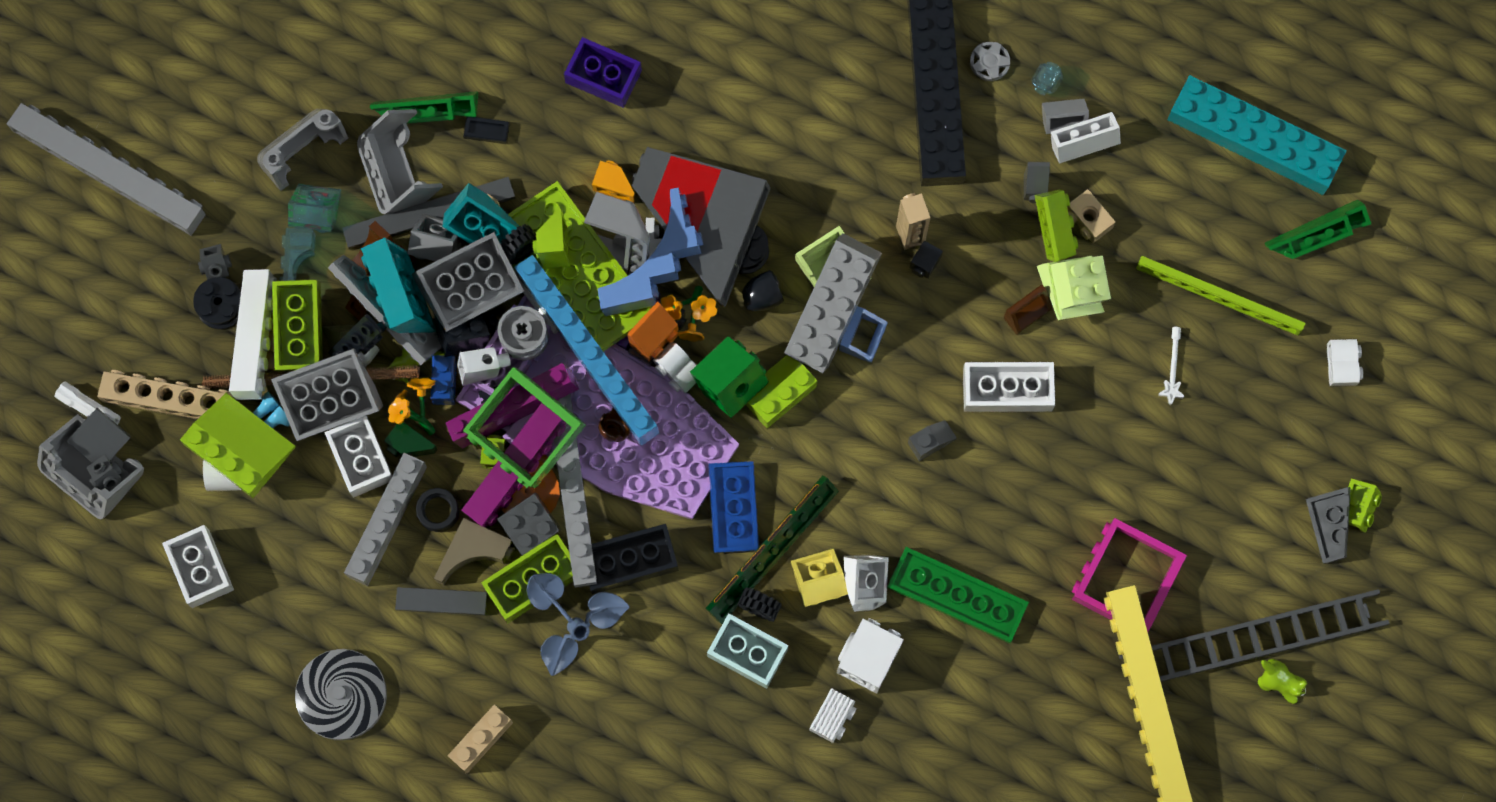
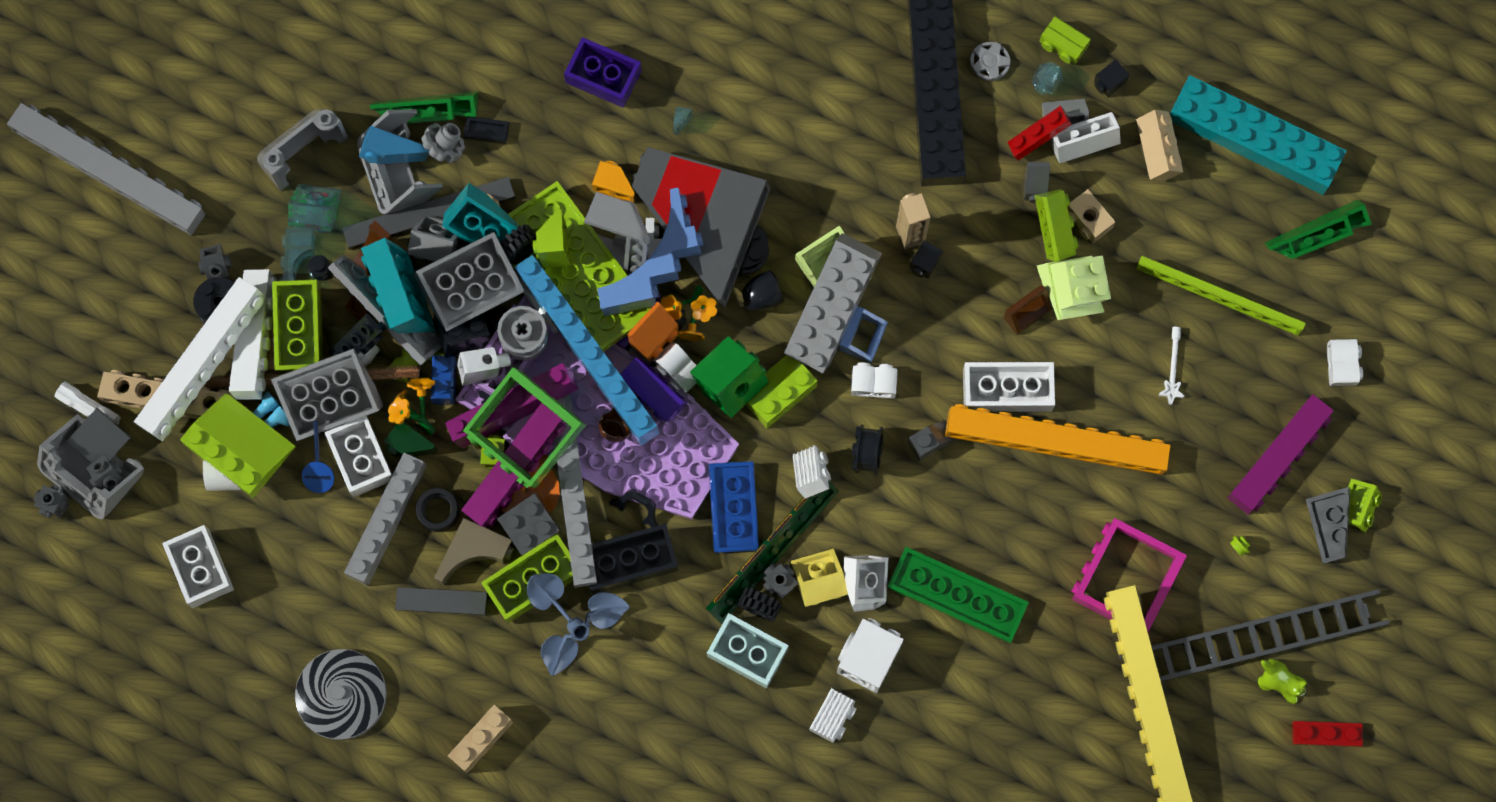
(56, 506): none -> dark grey brick
(200, 359): none -> white brick
(317, 475): none -> blue piece
(318, 267): none -> black wheel
(388, 148): none -> dark azure slope
(443, 142): none -> light grey plant
(647, 502): none -> black helmet
(653, 390): none -> dark purple brick
(681, 118): none -> clear light blue slope
(787, 583): none -> dark grey brick
(811, 471): none -> white brick
(867, 449): none -> black wheel
(874, 381): none -> white brick
(1039, 133): none -> red plate
(1057, 440): none -> light orange brick
(1064, 41): none -> lime brick
(1111, 78): none -> black brick
(1159, 145): none -> tan brick
(1240, 544): none -> lime plate
(1280, 454): none -> magenta brick
(1327, 734): none -> red plate

